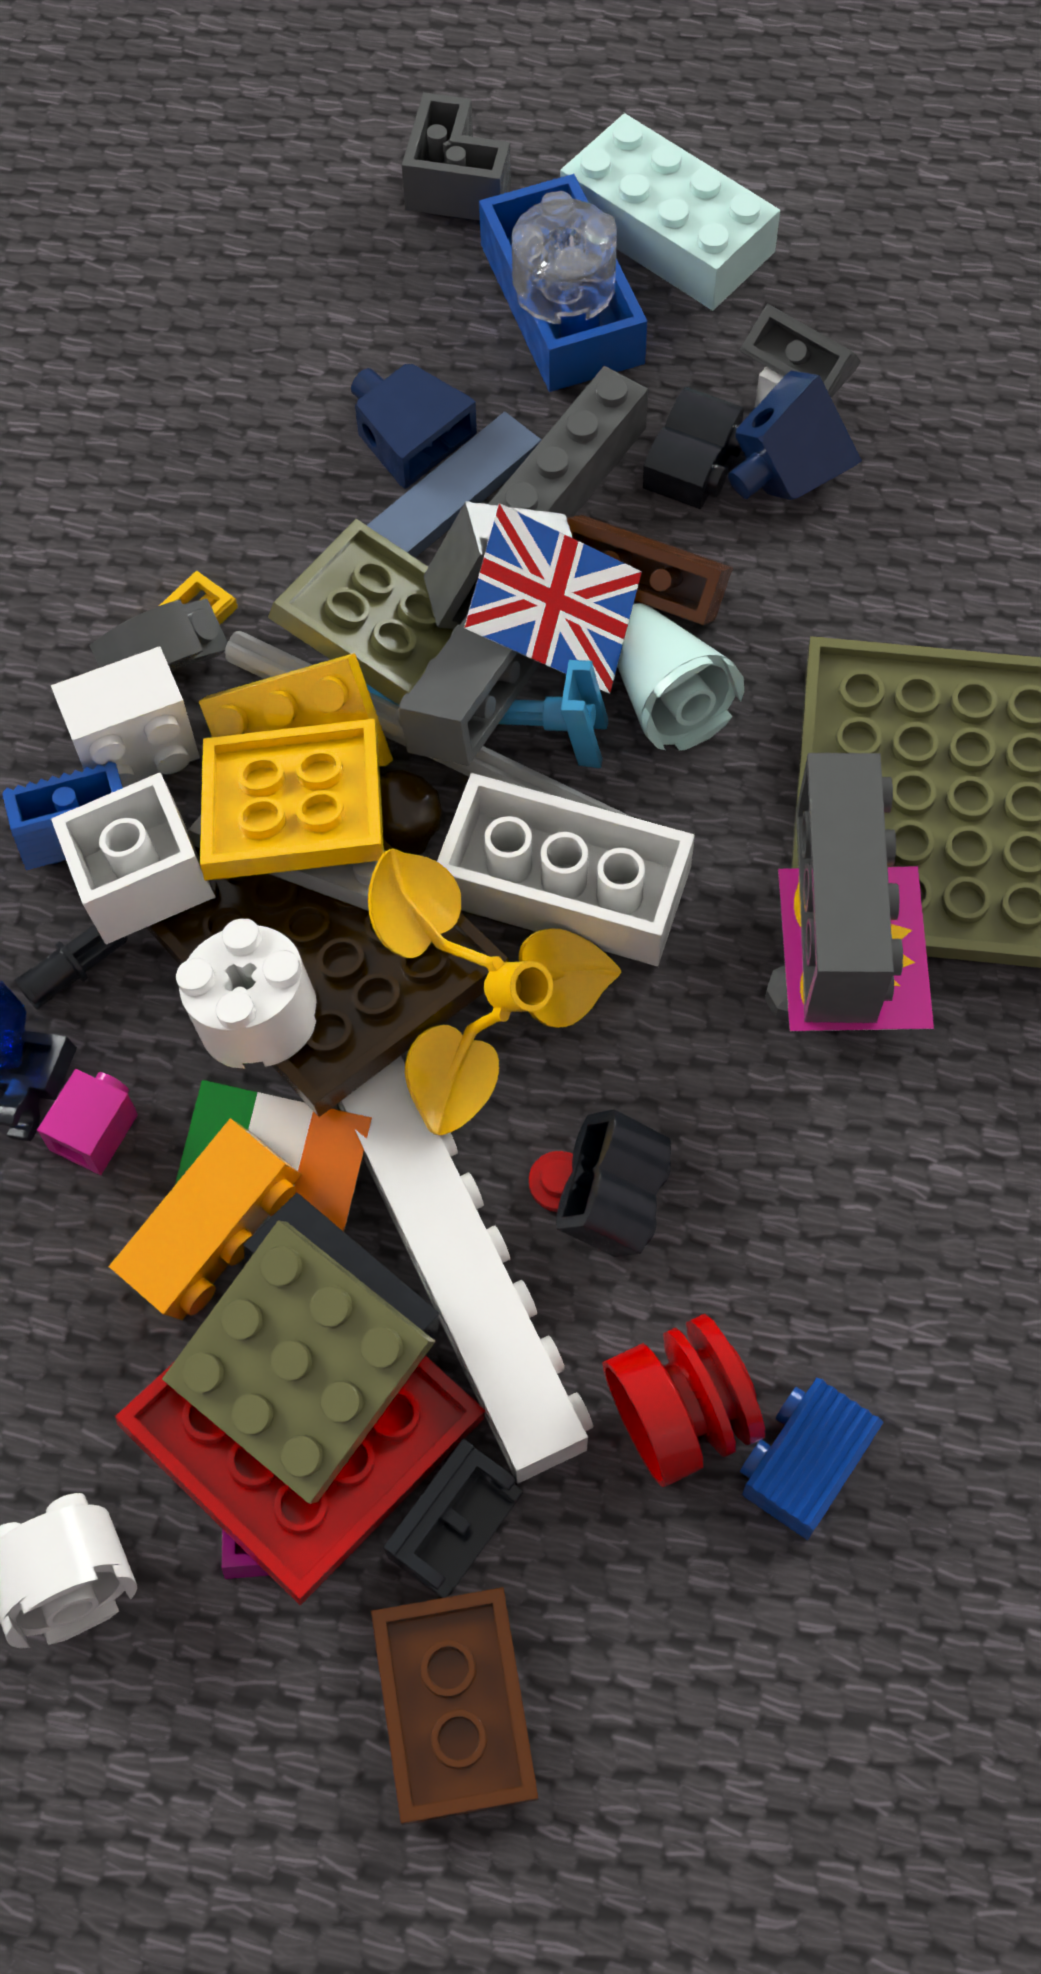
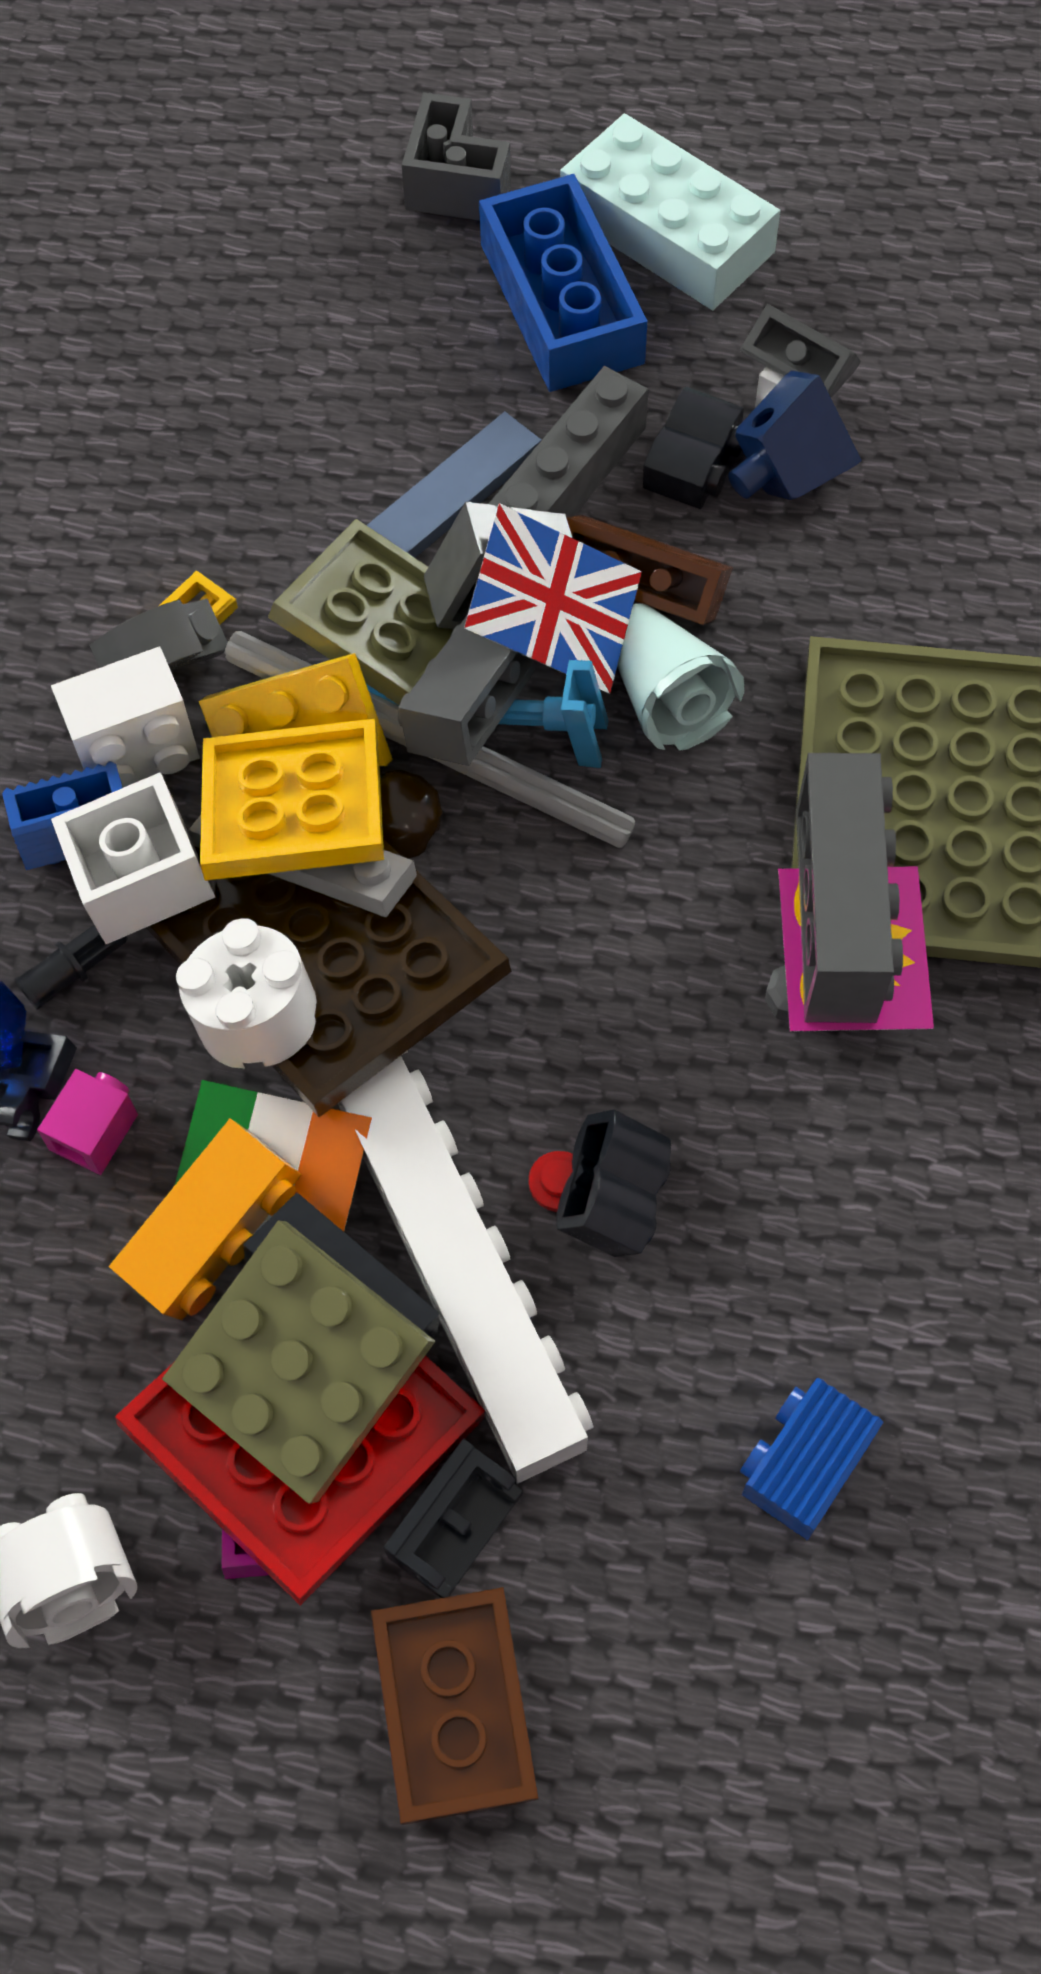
(411, 420): dark blue torso -> none
(554, 981): yellow plant -> none
(564, 258): clear brick -> none
(567, 867): white brick -> none
(693, 1395): red wheel -> none

